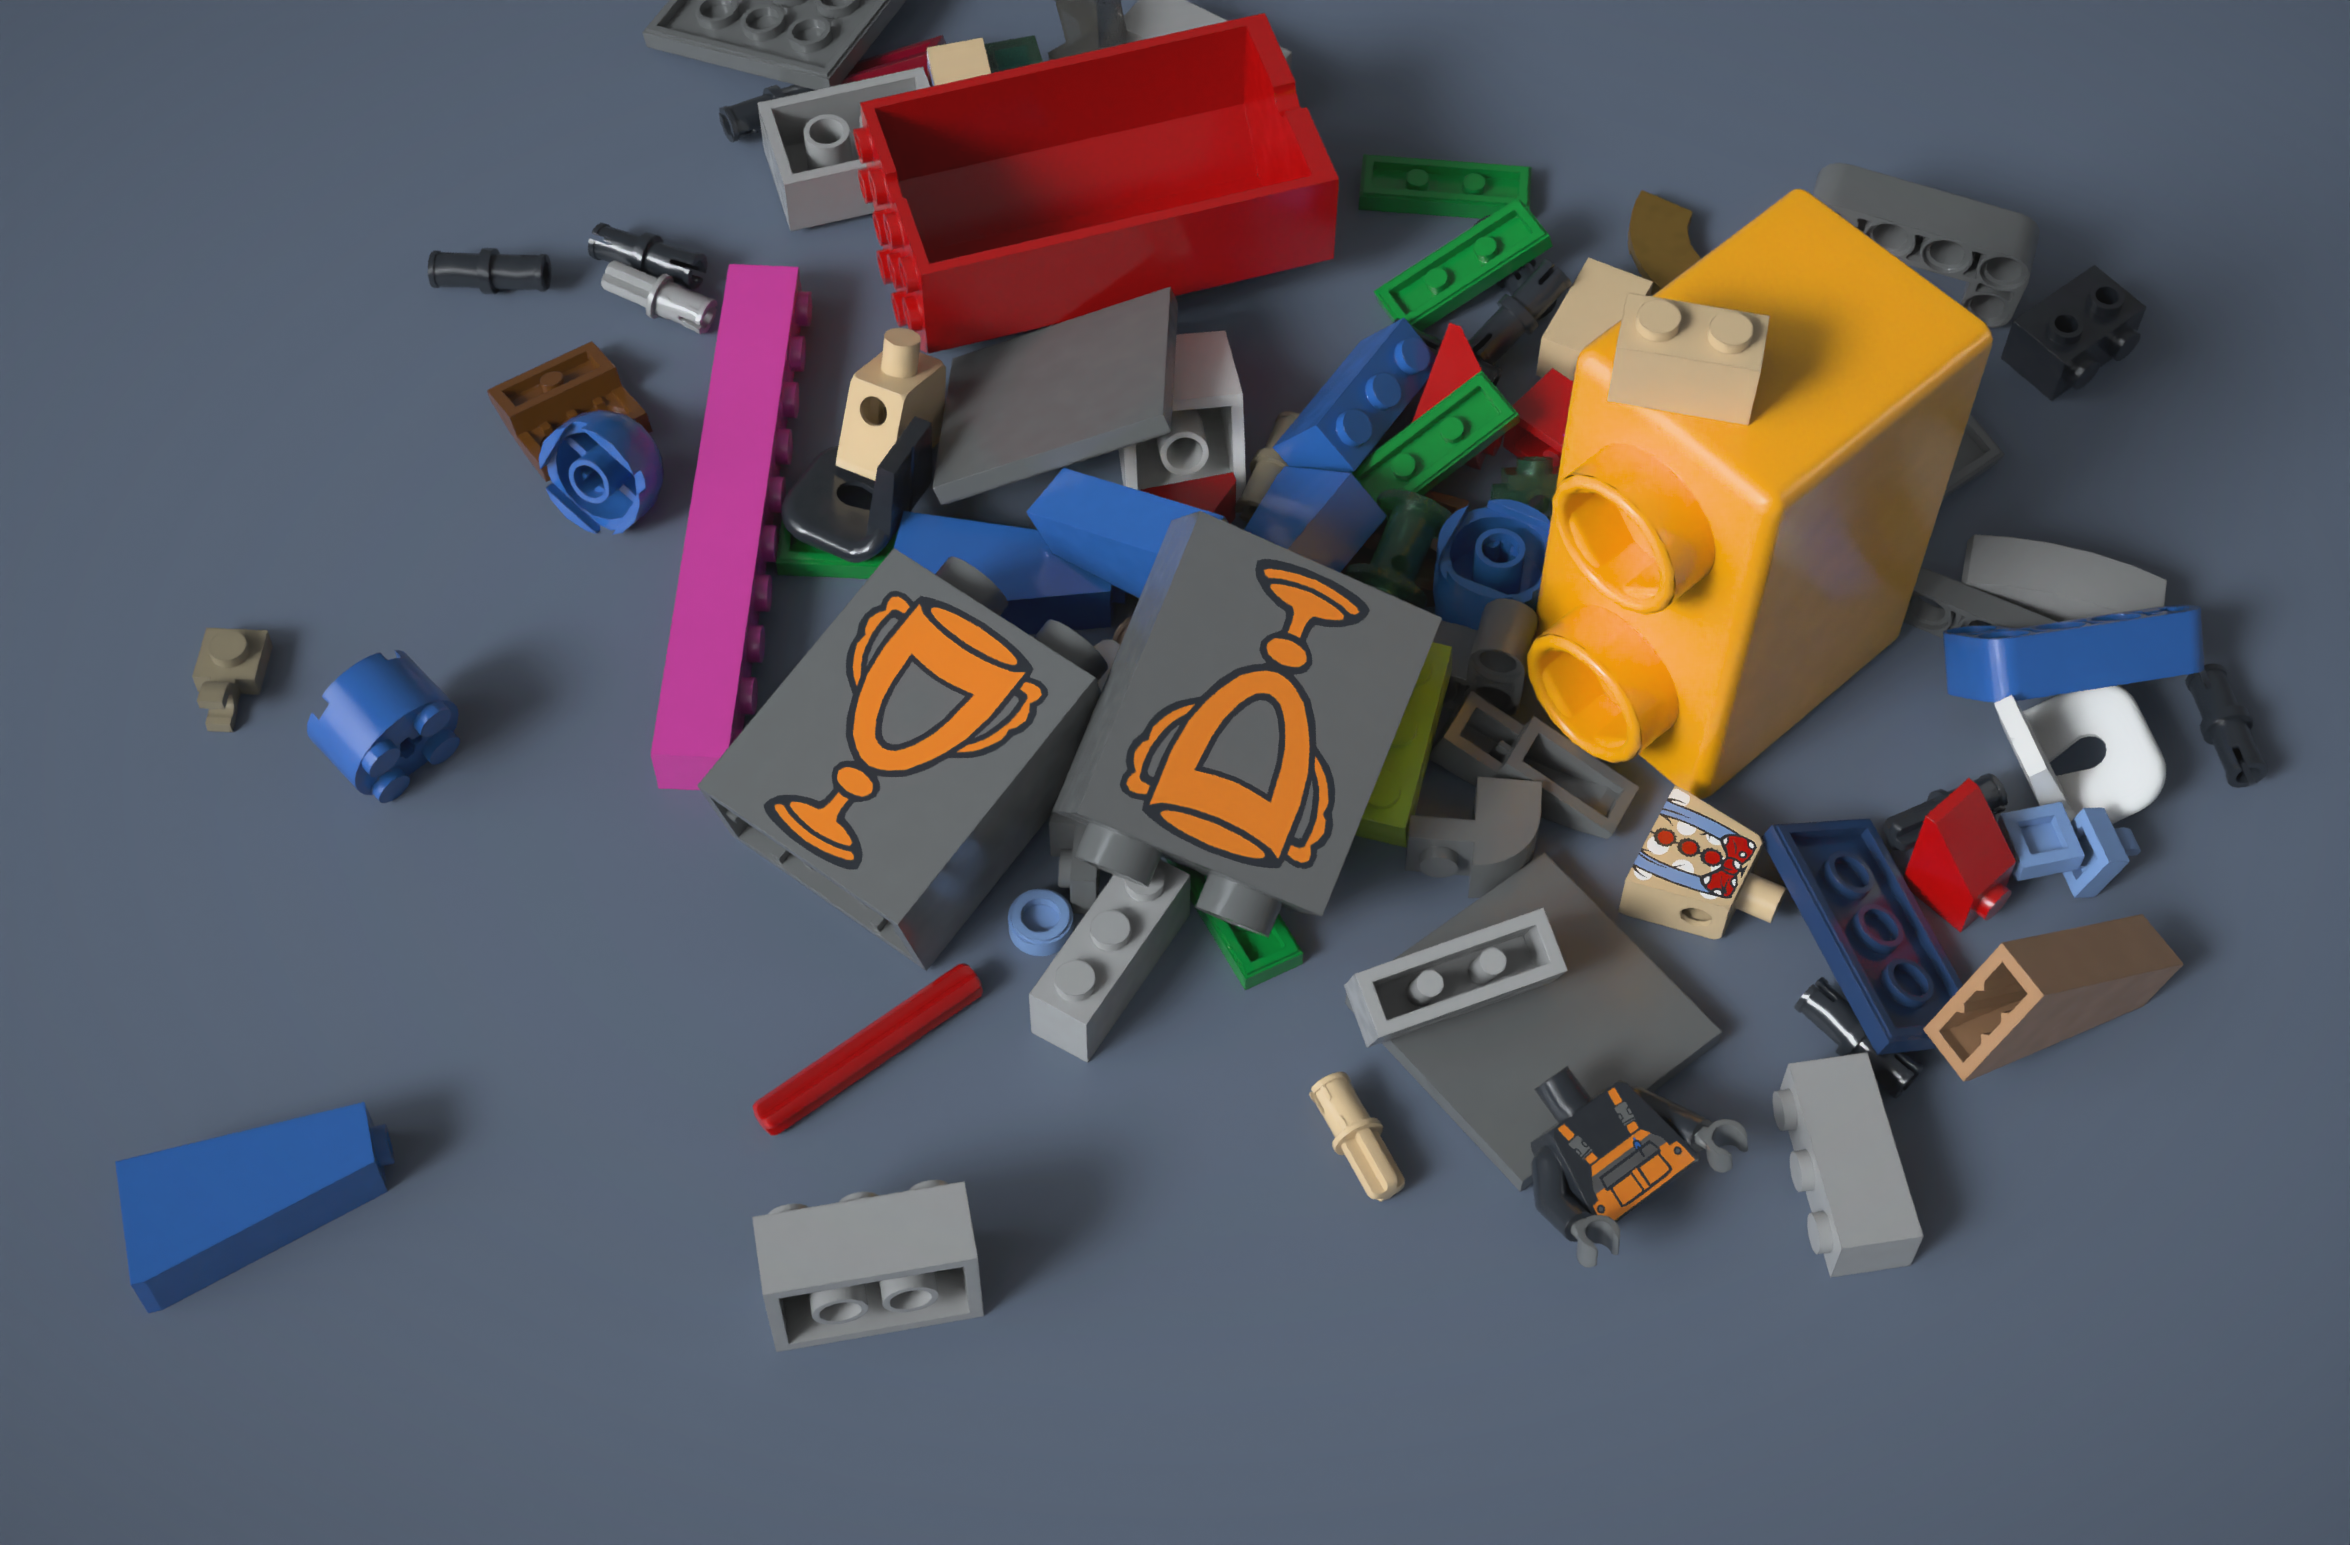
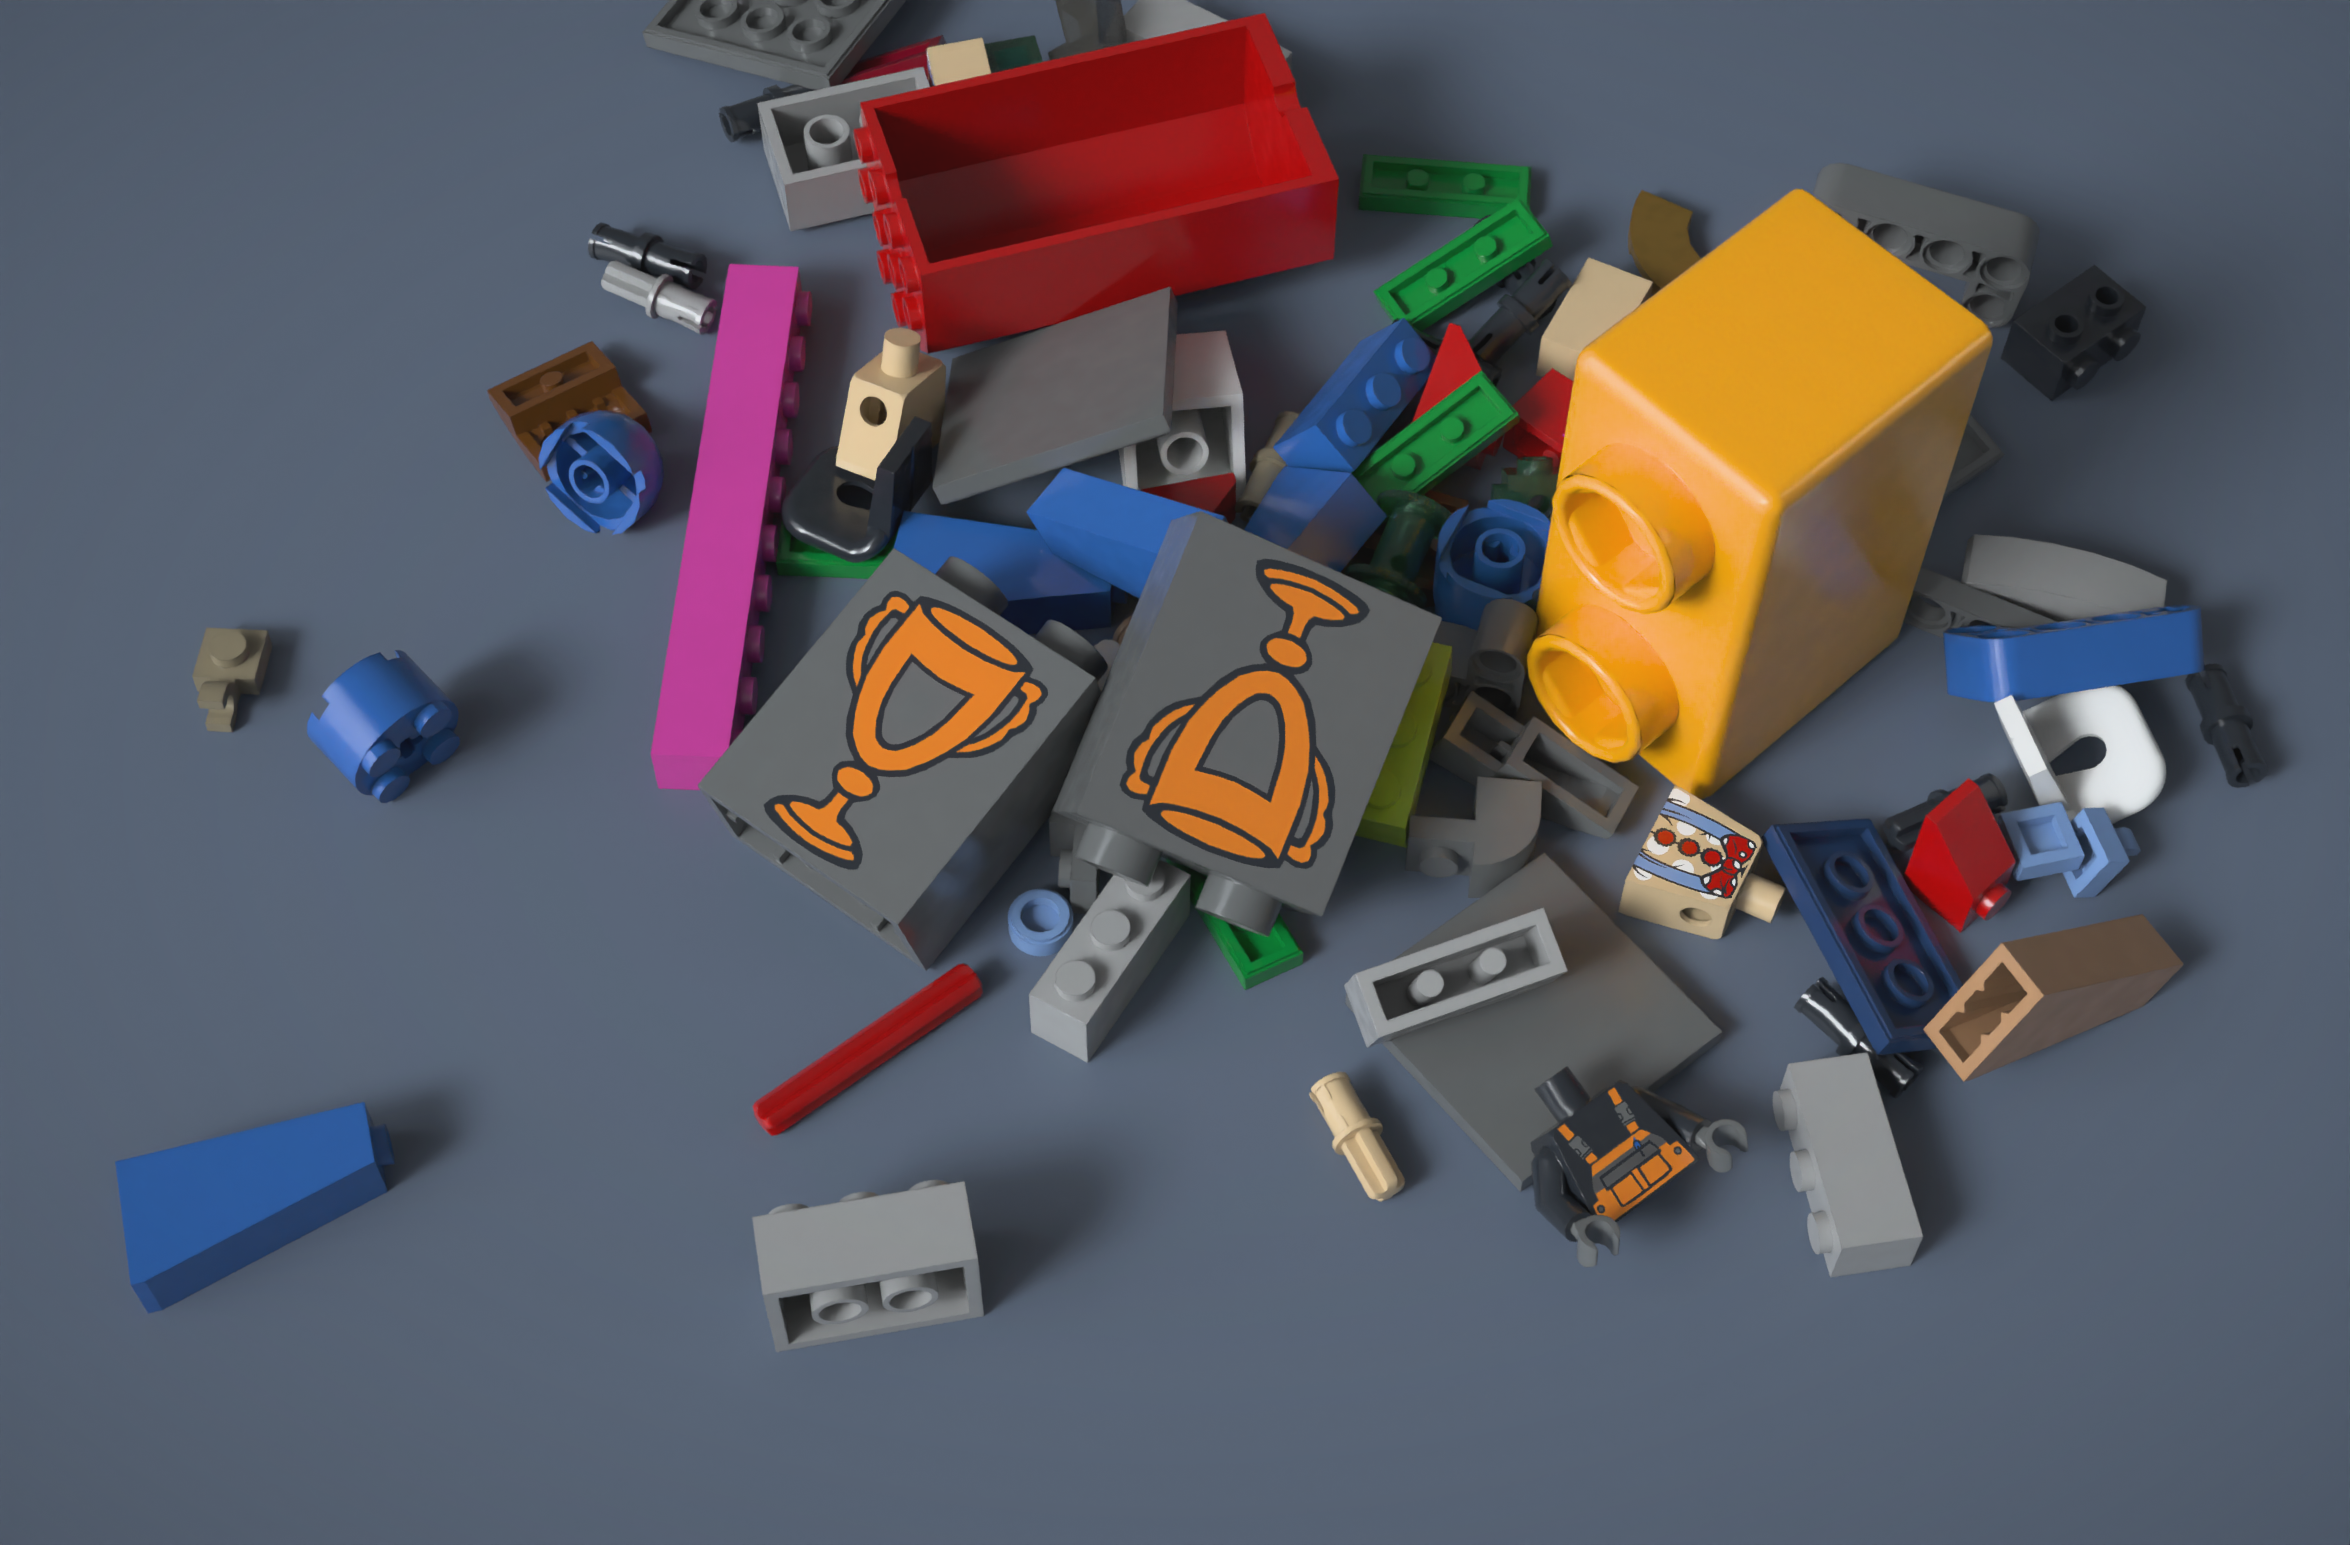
(489, 270): black pin -> none
(1688, 358): tan brick -> none

